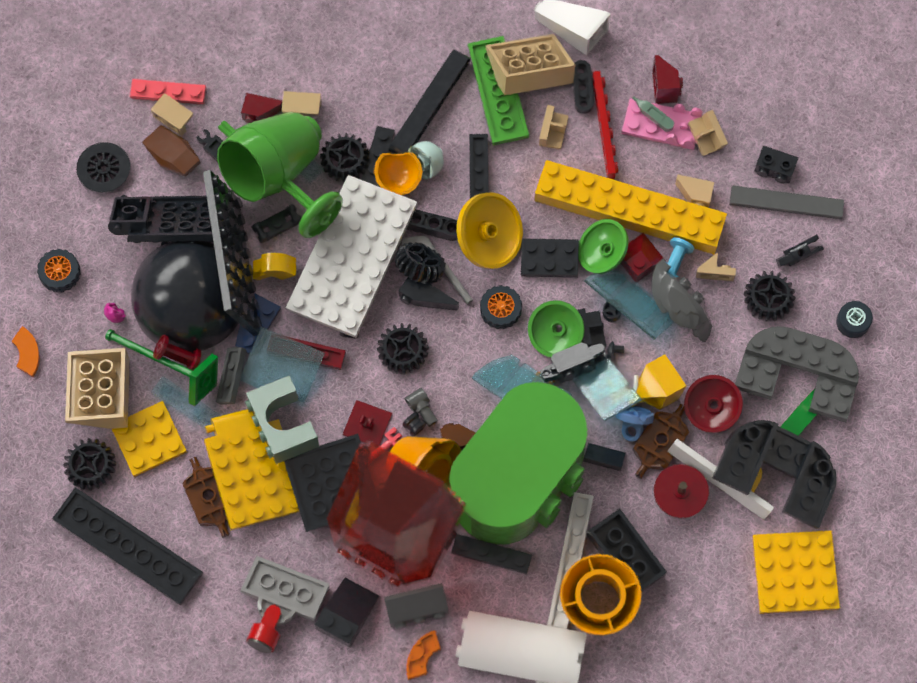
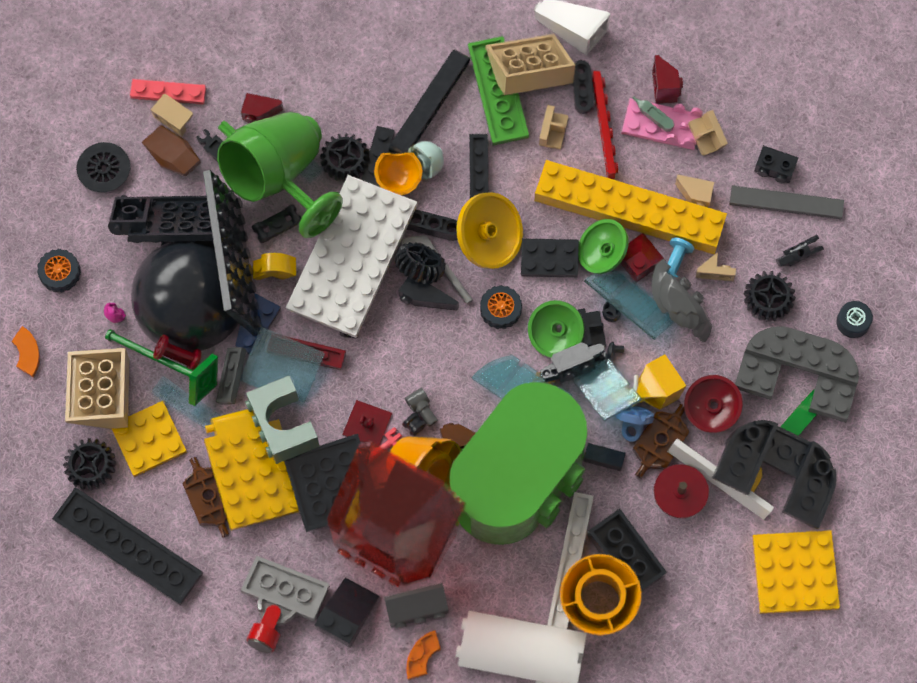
(301, 103): tan panel -> none
(409, 353): black gear -> none
(491, 554): black plate -> none

